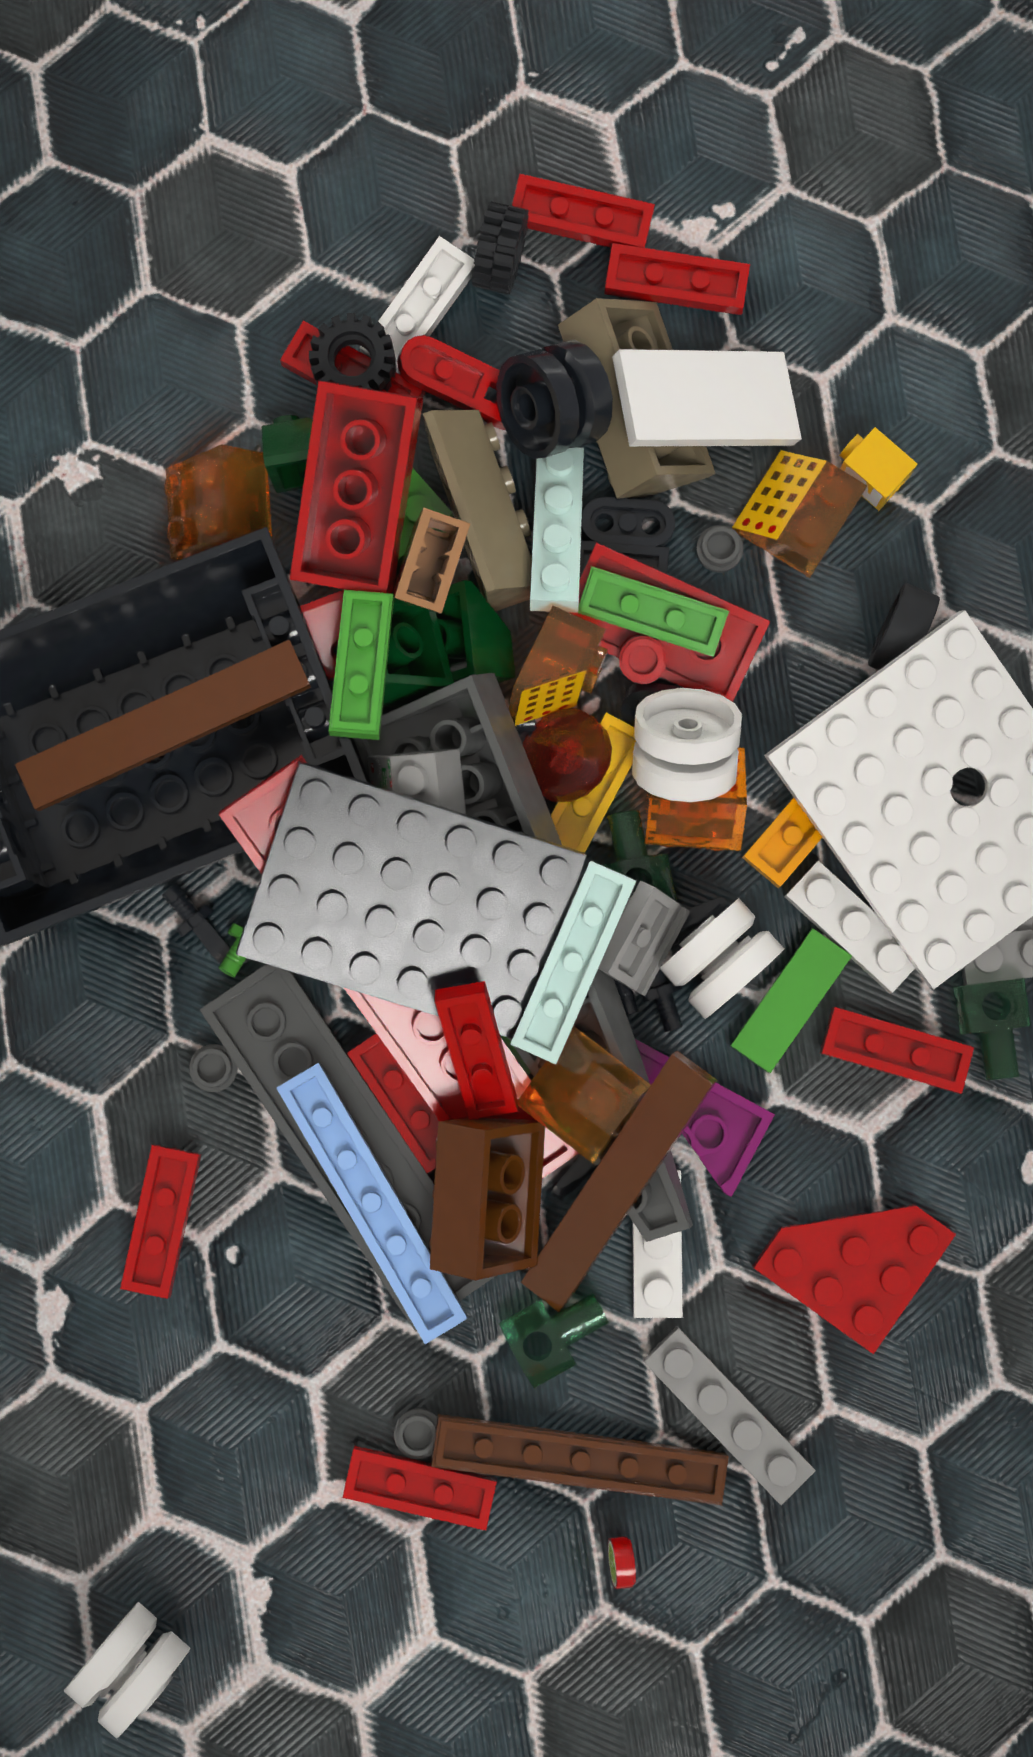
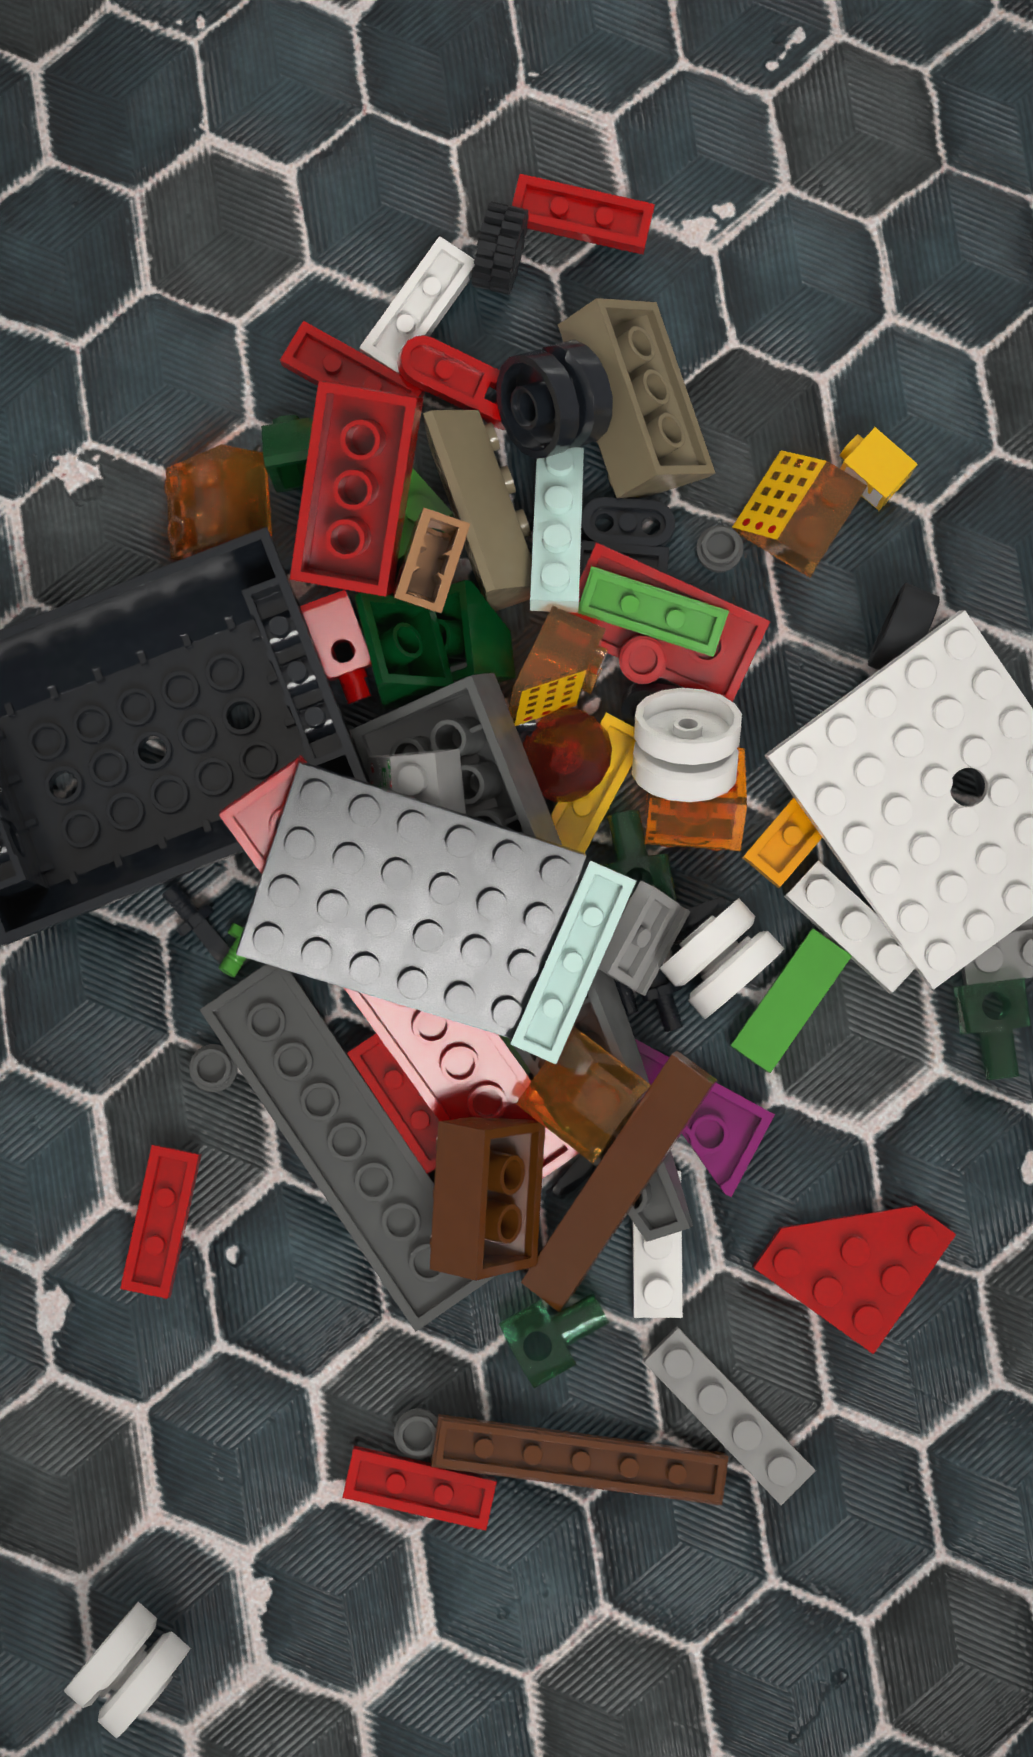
(162, 725): reddish brown tile -> none
(359, 333): black tyre -> none
(361, 665): bright green tile -> none
(372, 1202): light blue plate -> none
(476, 1050): red plate -> none
(621, 1562): red tile -> none
(677, 279): red plate -> none
(706, 398): white tile -> none
(897, 1050): red plate -> none

